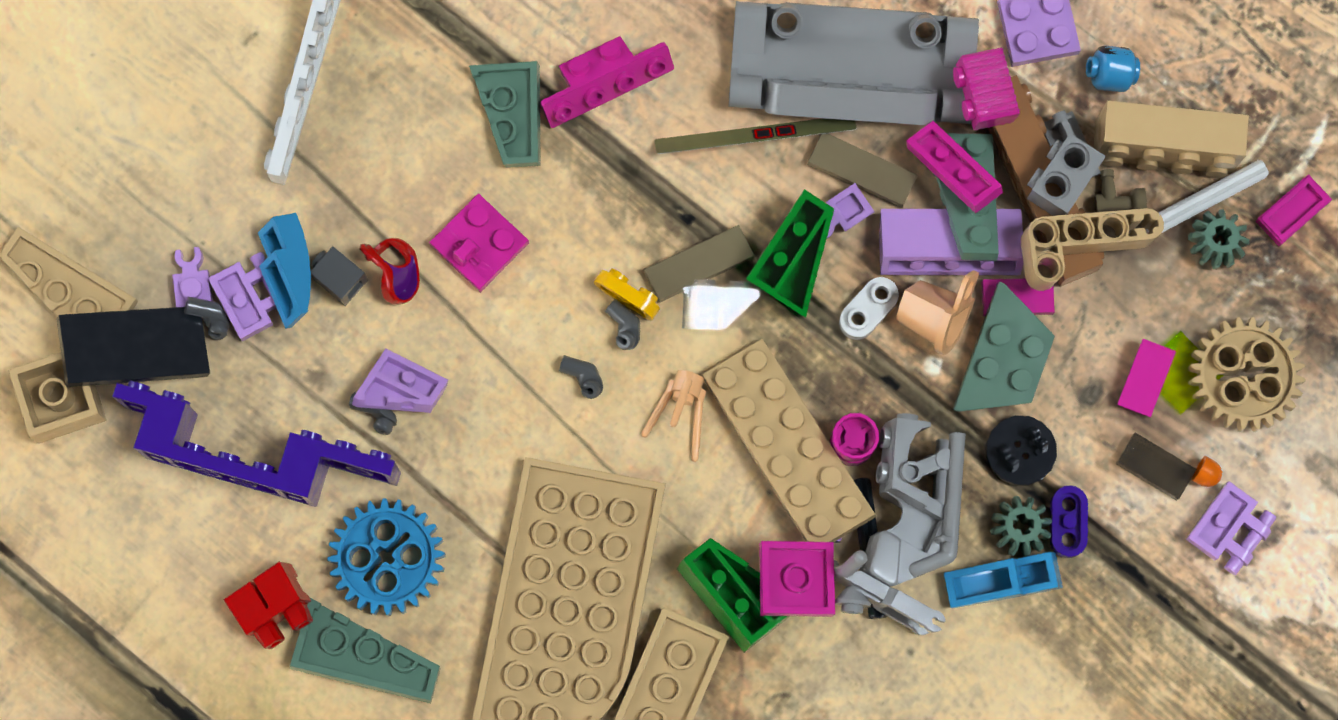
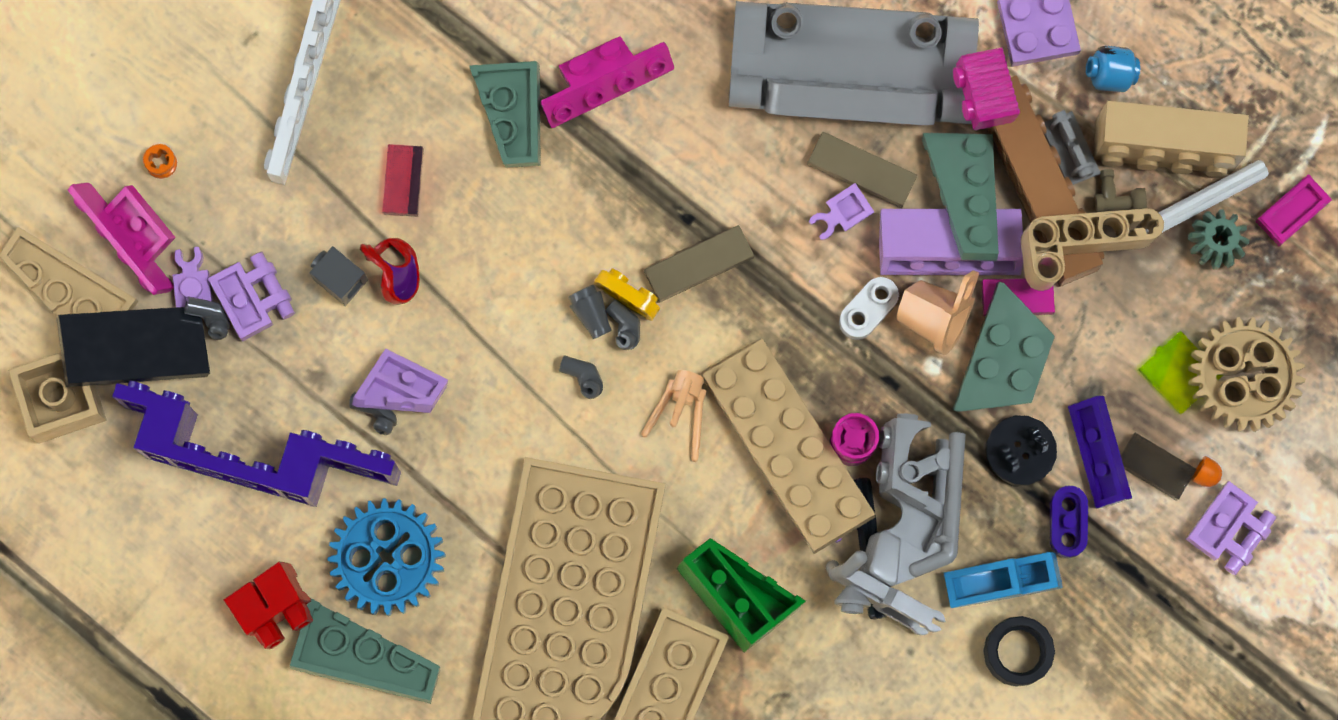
(131, 229): none -> dark pink bracket
(156, 151): none -> orange bush
(286, 267): dark azure slope -> none
(403, 180): none -> clear pink tile
(479, 242): dark pink hinge -> none
(590, 310): none -> dark grey cone
(715, 306): clear slope -> none
(752, 134): olive sticker -> none
(794, 254): green wedge -> none
(797, 578): dark pink hinge -> none
(954, 167): dark pink plate -> none
(1027, 516): sand green gear -> none
(1045, 643): none -> black tyre
(1069, 179): light grey brick -> none
(1100, 452): none -> dark purple plate
(1146, 378): dark pink tile -> none

